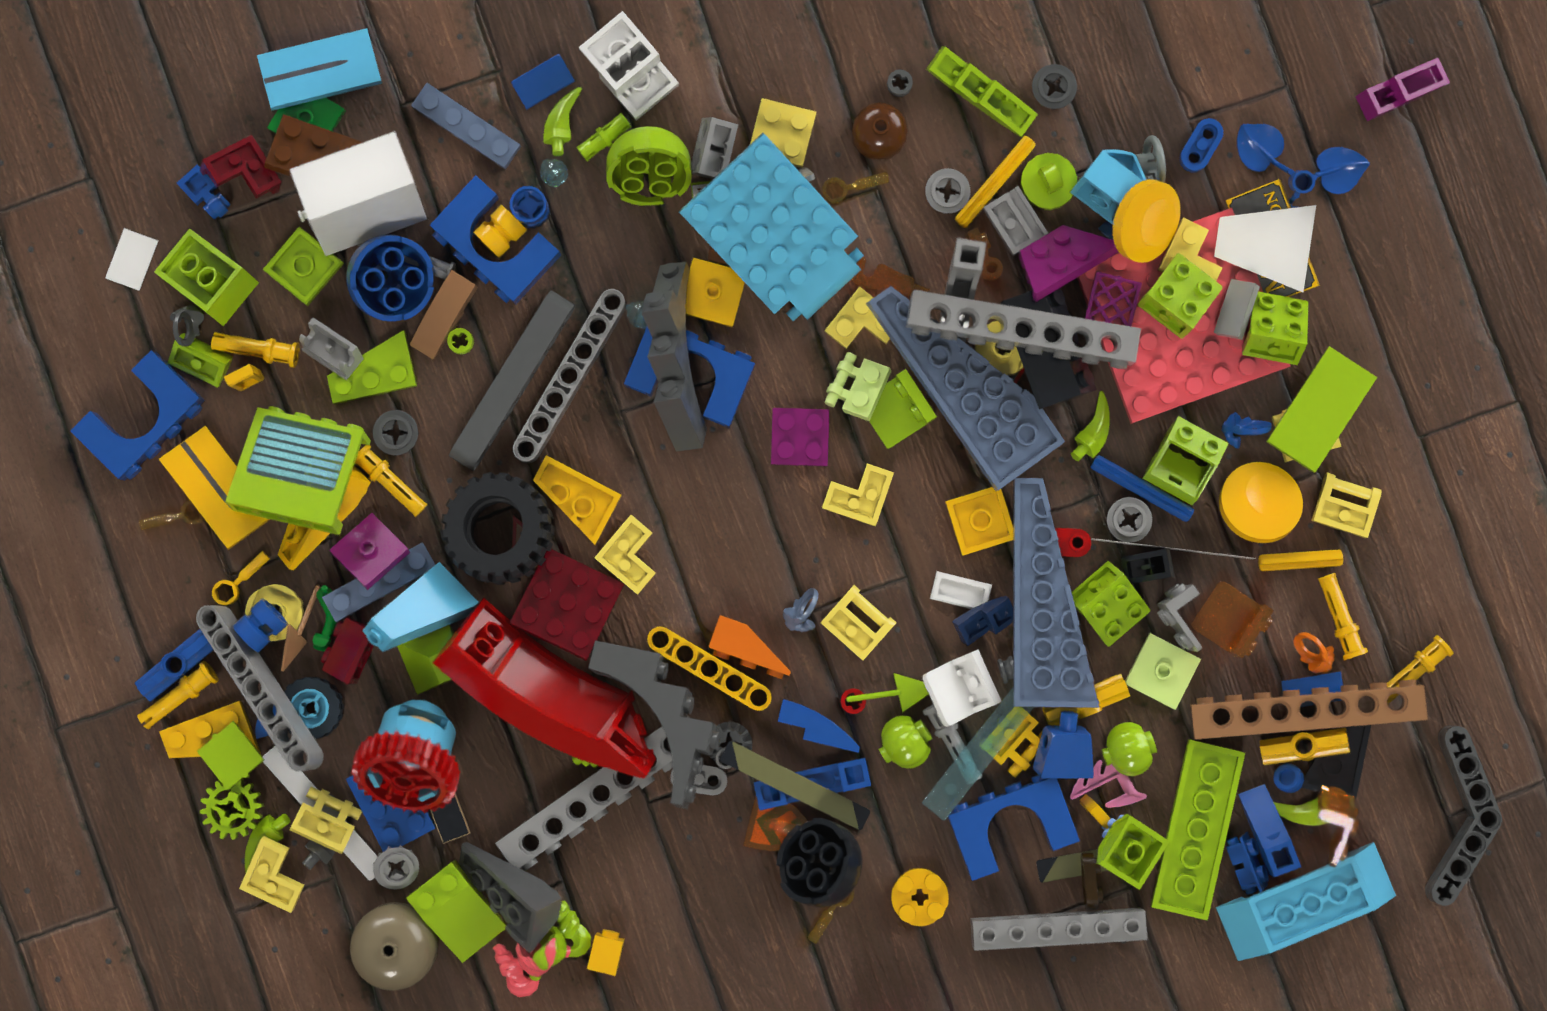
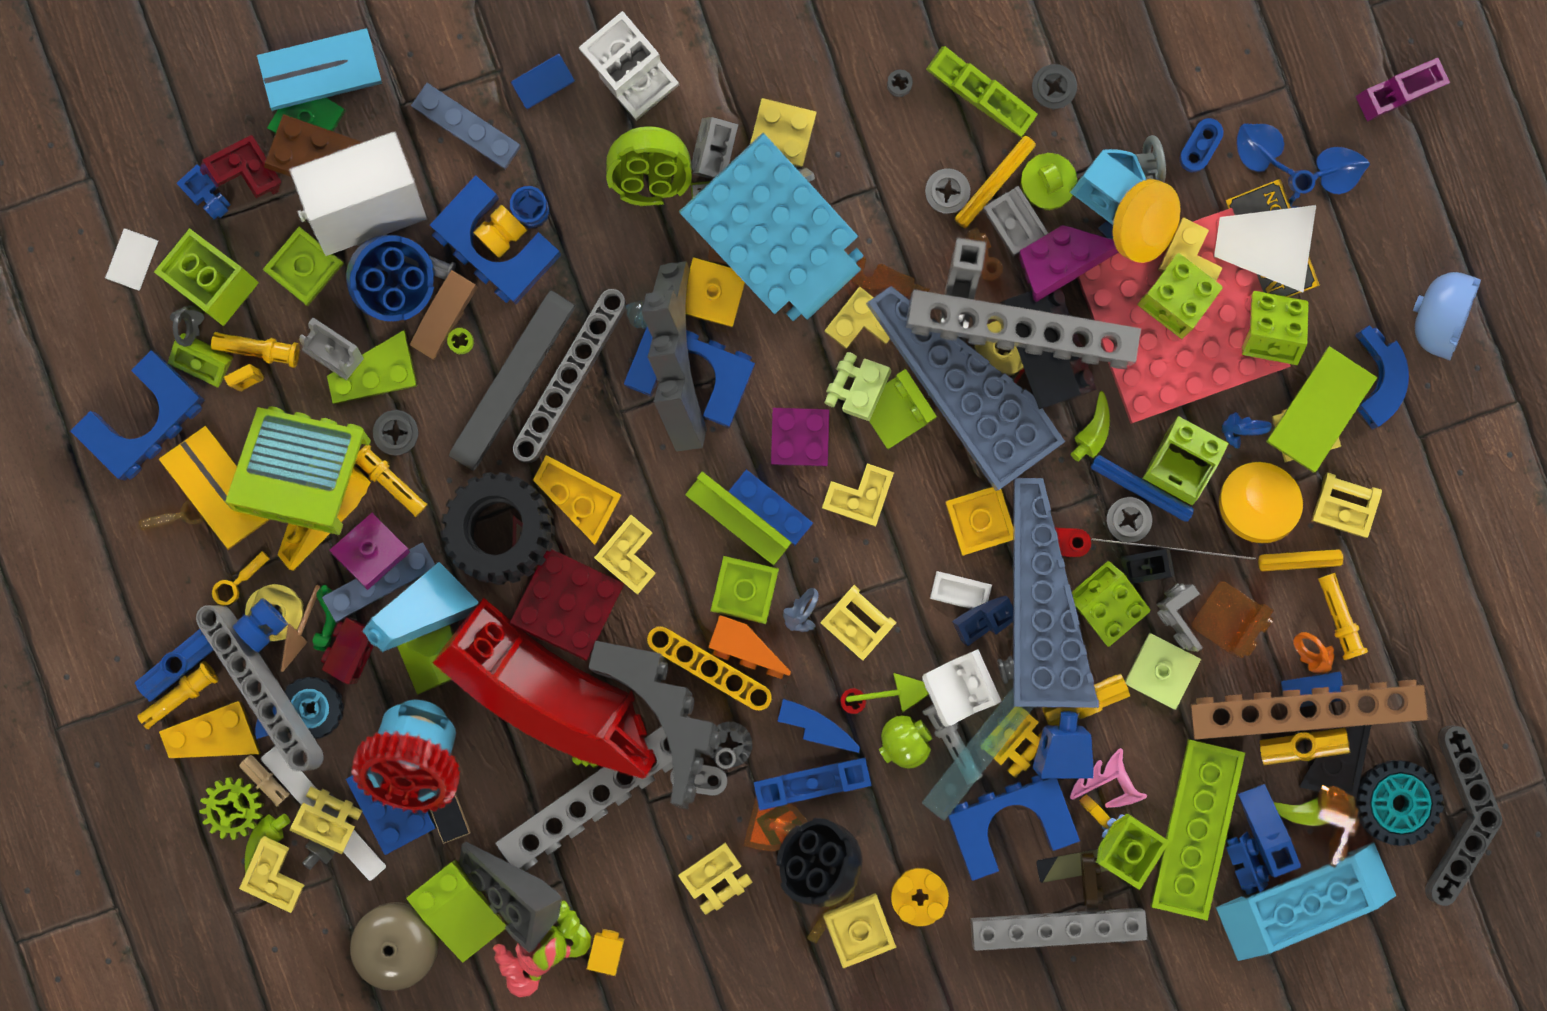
(230, 755): lime piece -> none
(264, 780): none -> tan axle
(396, 879): light grey gear -> none
(553, 172): clear light blue plate -> none
(557, 125): lime bar -> none
(604, 137): lime pin -> none
(710, 871): none -> light yellow plate
(738, 518): none -> lime fence
(744, 589): none -> lime plate
(770, 507): none -> blue arch
(795, 785): olive sticker -> none
(859, 184): clear yellow piece -> none
(859, 930): none -> light yellow plate
(879, 131): reddish brown cylinder -> none
(1117, 279): magenta window -> none
(1129, 749): lime plant -> none
(1236, 309): light grey tile -> none
(1288, 778): blue tile -> none
(1392, 377): none -> blue arch
(1420, 807): none -> wheel
(1423, 662): yellow pin -> none
(1444, 312): none -> light blue cylinder

